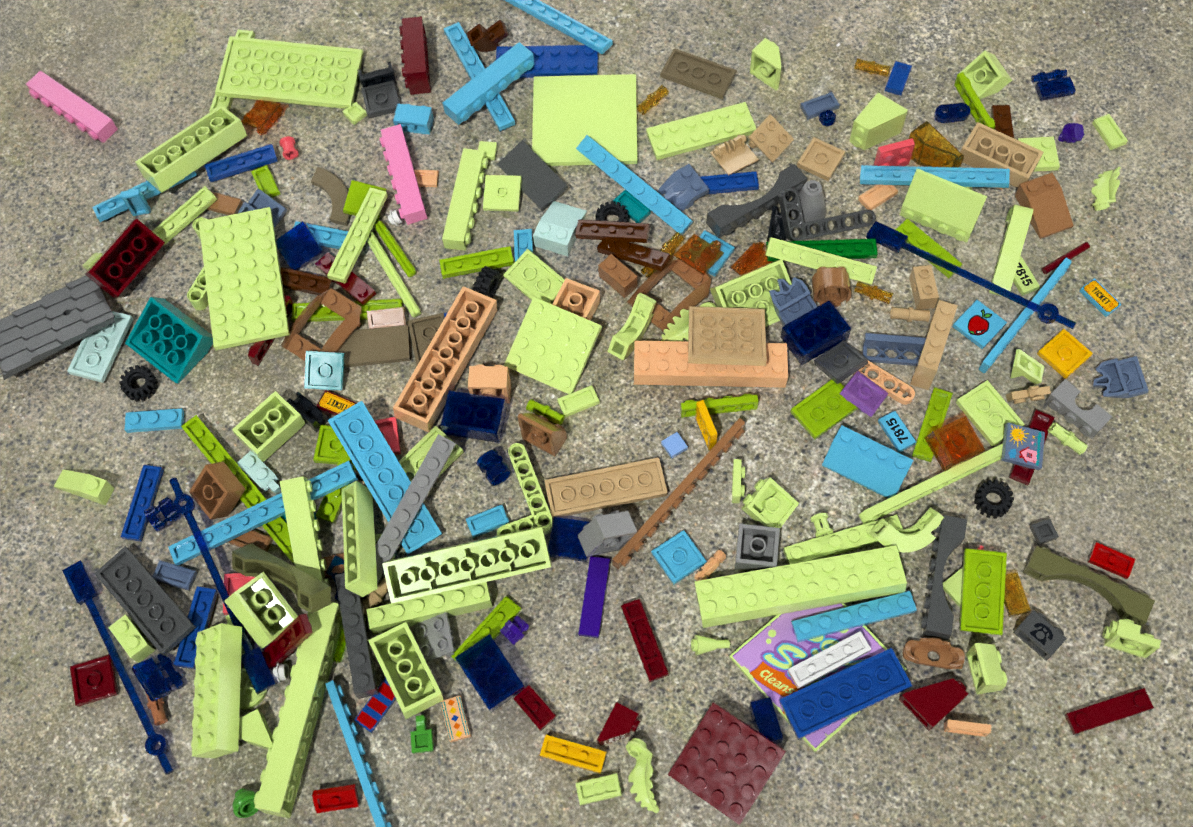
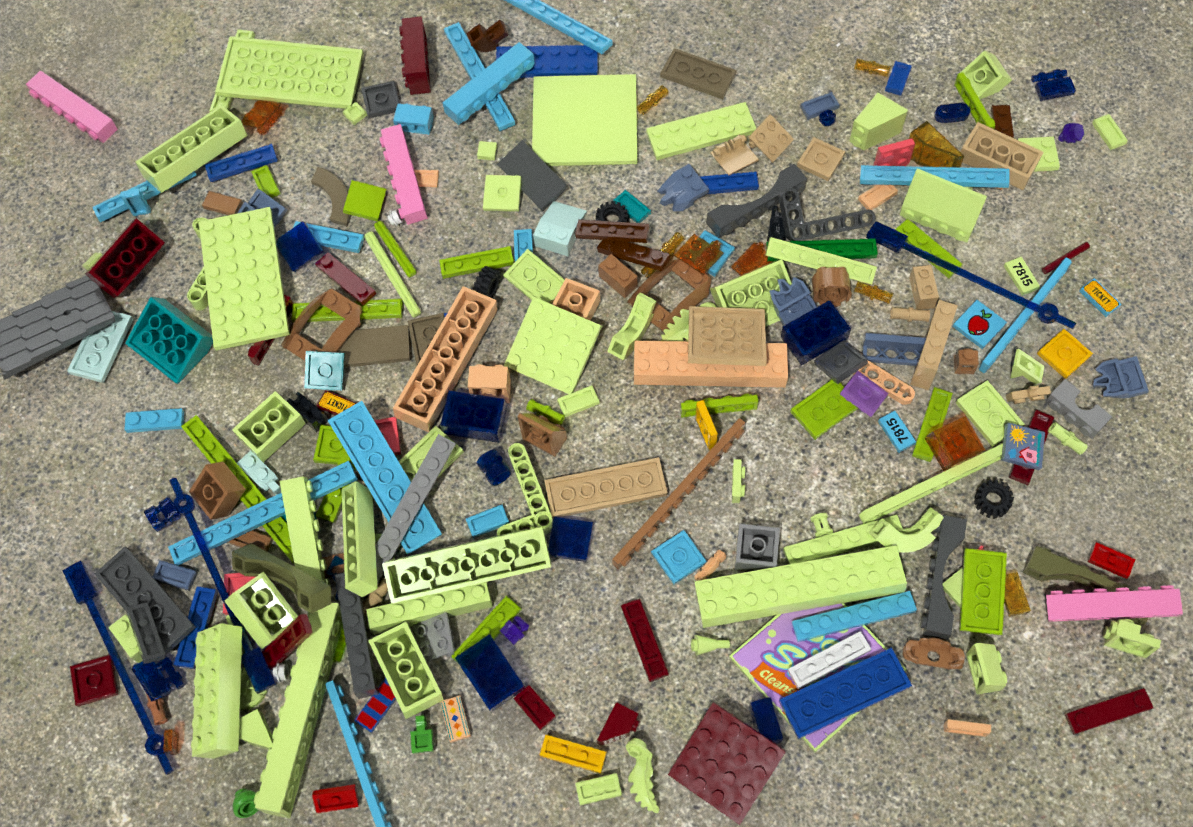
(85, 486): yellowish green slope -> none
(133, 375): black tyre -> none
(142, 500): blue tile -> none
(145, 633): none -> dark grey plate
(171, 741): none -> clear orange tile
(185, 214): yellowish green tile -> none
(288, 146): coral bush -> none
(305, 282): reddish brown plate -> none
(357, 235): yellowish green plate -> none
(377, 76): black hinge -> none
(386, 317): tile -> none
(464, 199): yellowish green brick -> none
(594, 597): dark purple tile -> none
(607, 533): light grey brick -> none
(634, 185): medium azure plate -> none
(674, 445): light blue tile -> none
(766, 63): yellowish green slope -> none
(769, 504): yellowish green plate -> none
(812, 202): light grey cone -> none
(867, 462): medium azure slope -> none
(934, 701): dark red slope -> none
(966, 357): none -> medium nougat brick
(1017, 227): yellowish green beam -> none
(1040, 635): dark grey brick -> none
(1044, 532): dark grey plate -> none
(1048, 205): medium nougat slope -> none
(1106, 189): yellowish green plant -> none
(1114, 605): none -> bright pink brick

